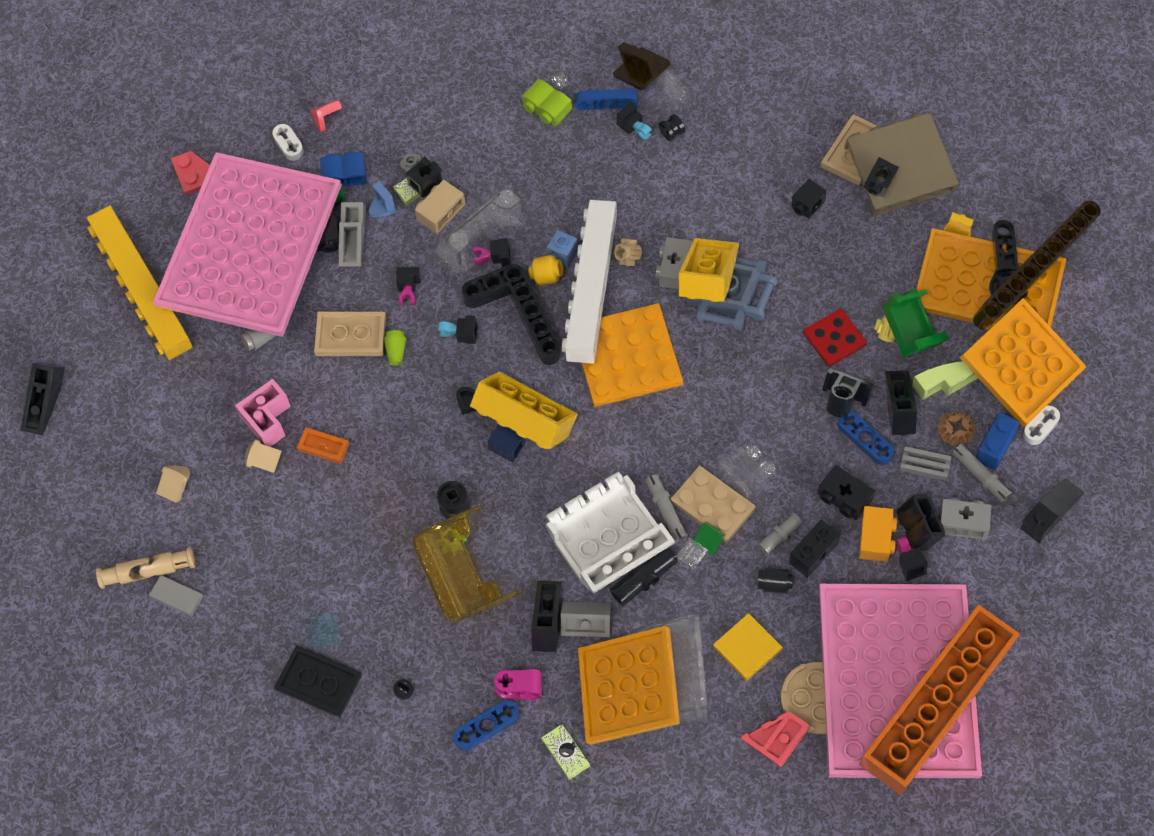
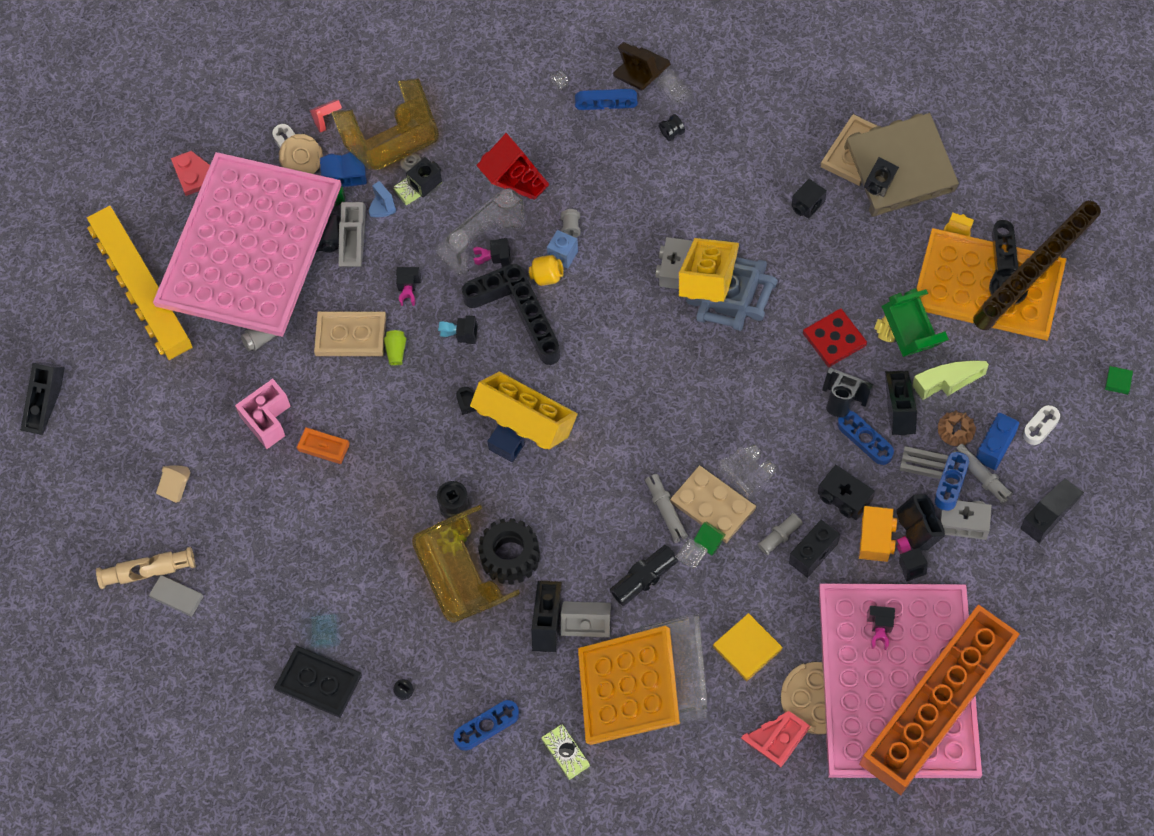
(262, 456): tan tile -> none
(300, 153): none -> tan tile
(414, 130): none -> clear yellow windscreen
(439, 206): tan brick -> none
(509, 533): none -> black tyre
(511, 169): none -> red wedge
(521, 684): dark pink piece -> none
(546, 102): lime brick -> none
(570, 222): none -> light grey bush
(591, 282): white brick -> none
(606, 532): white slope -> none
(628, 252): tan gear -> none
(630, 120): black piece -> none
(632, 357): light orange plate -> none
(774, 580): black brick -> none
(882, 623): none -> black piece
(953, 489): none -> blue beam
(1023, 362): light orange plate -> none
(1118, 380): none -> green tile

